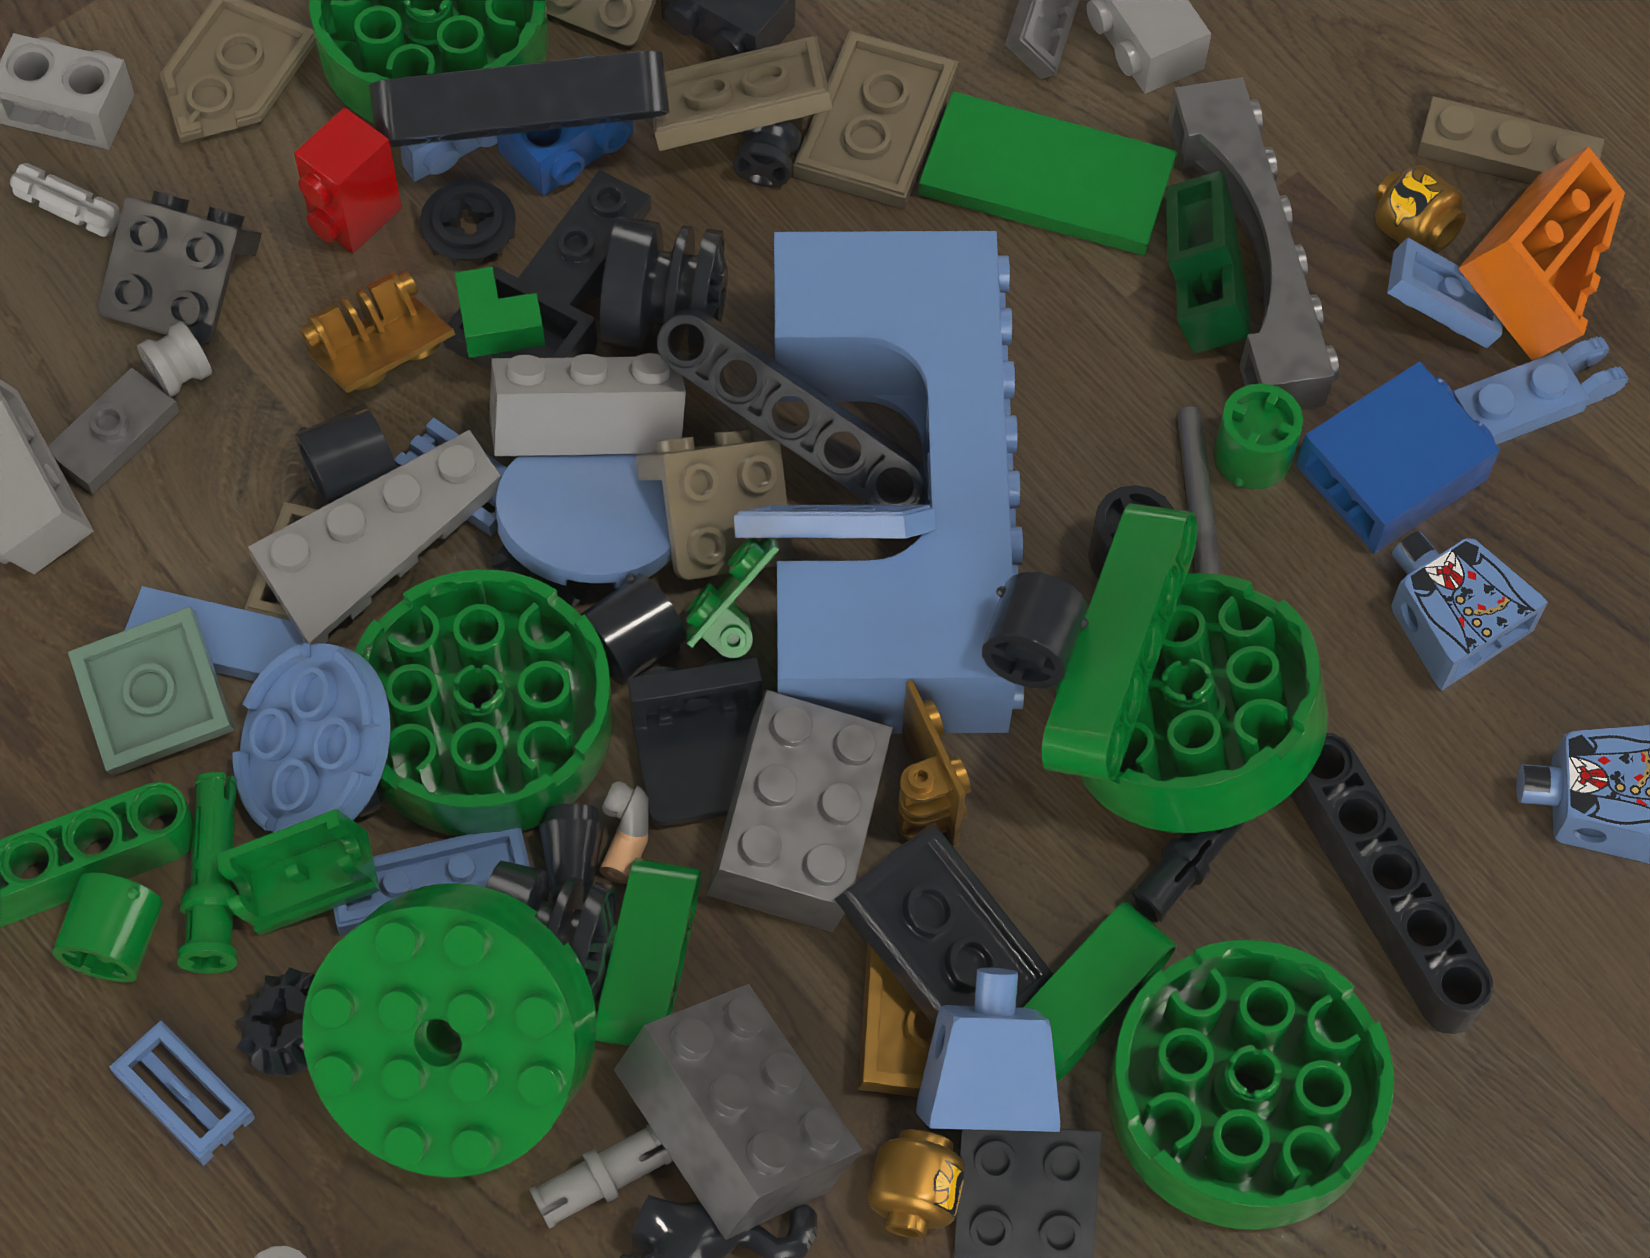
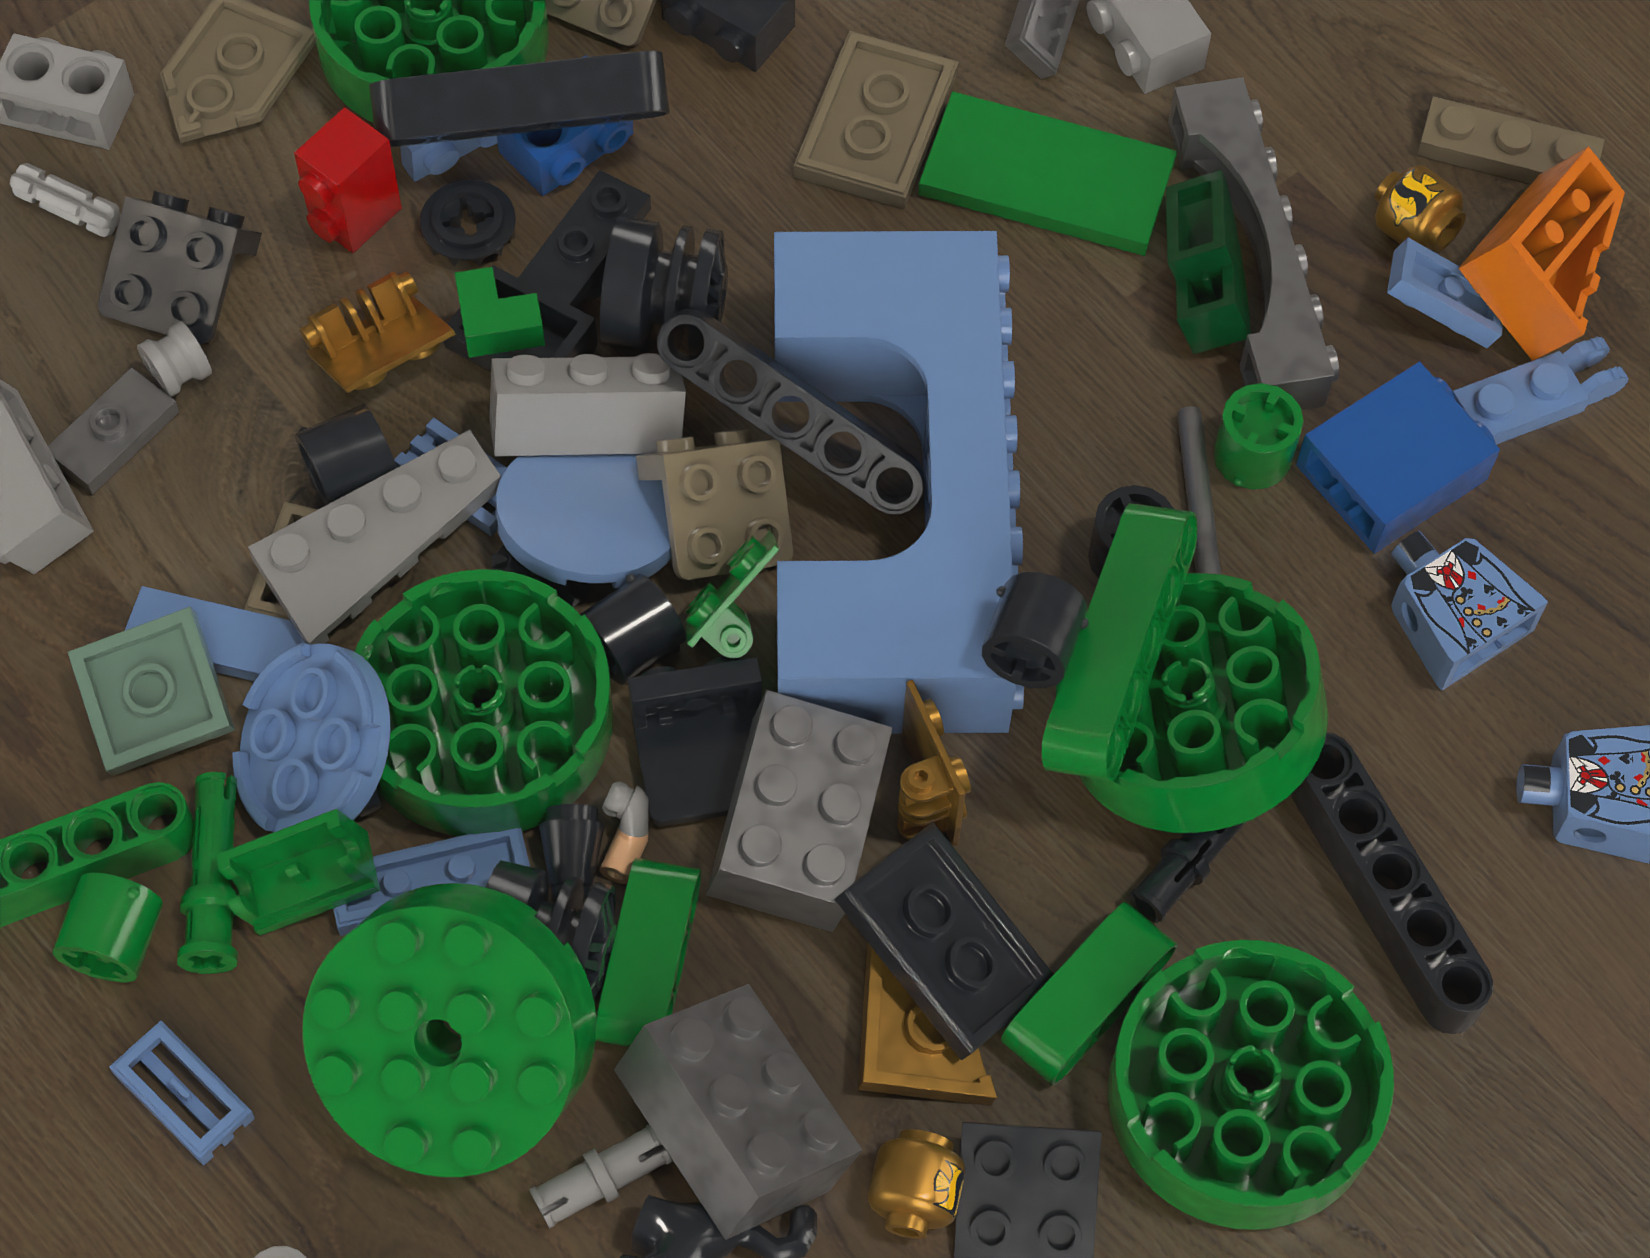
(267, 1048): black gear -> none
(743, 93): dark tan tile -> none
(767, 154): black wheel -> none
(835, 521): medium blue tile -> none
(990, 1063): medium blue torso -> none

